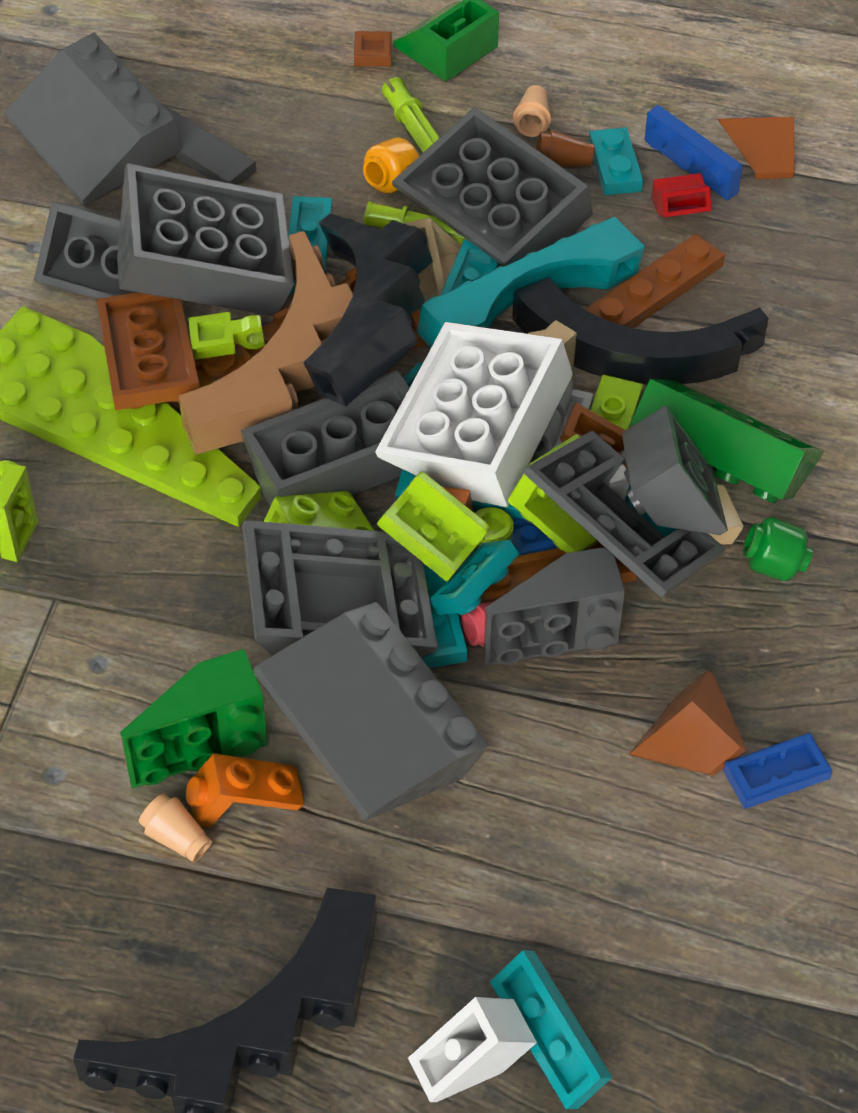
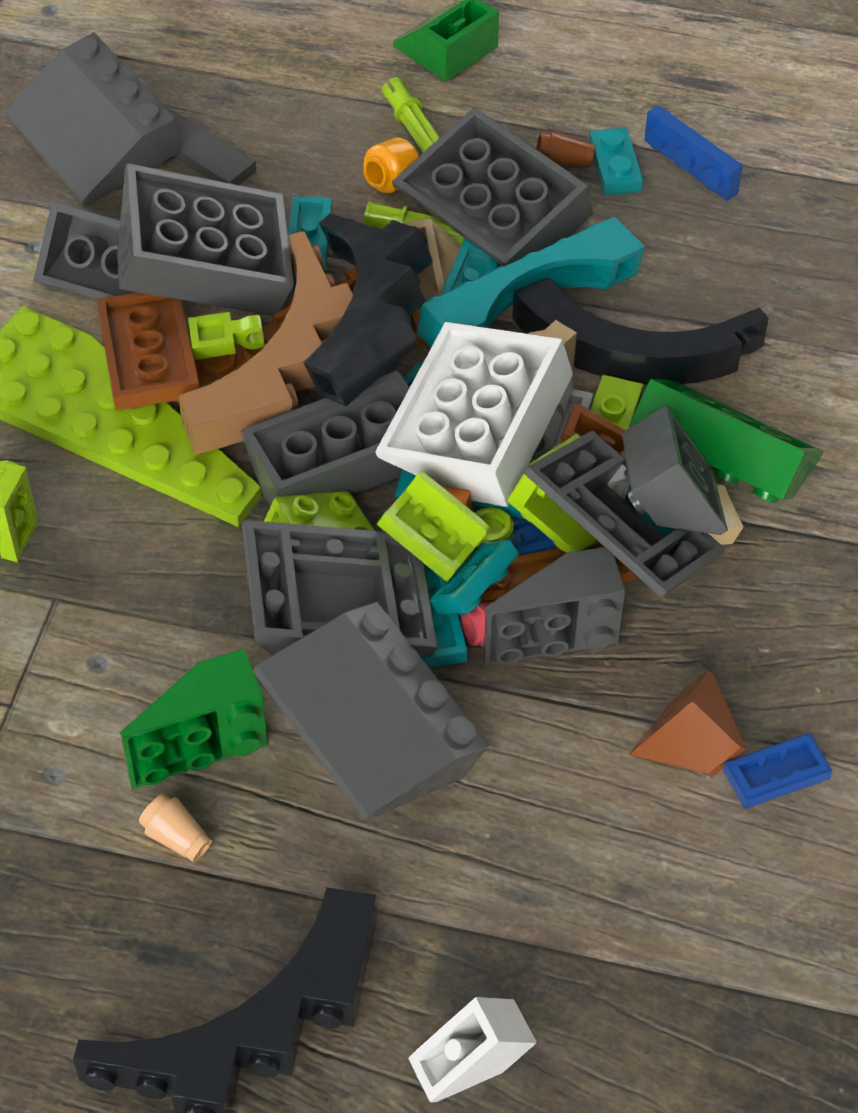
(241, 780): orange bracket -> none
(372, 48): dark orange tile -> none
(532, 112): light nougat cone -> none
(561, 1042): teal plate -> none
(659, 283): dark orange plate -> none
(681, 195): red piece -> none
(764, 143): dark orange slope -> none
(777, 549): green head -> none

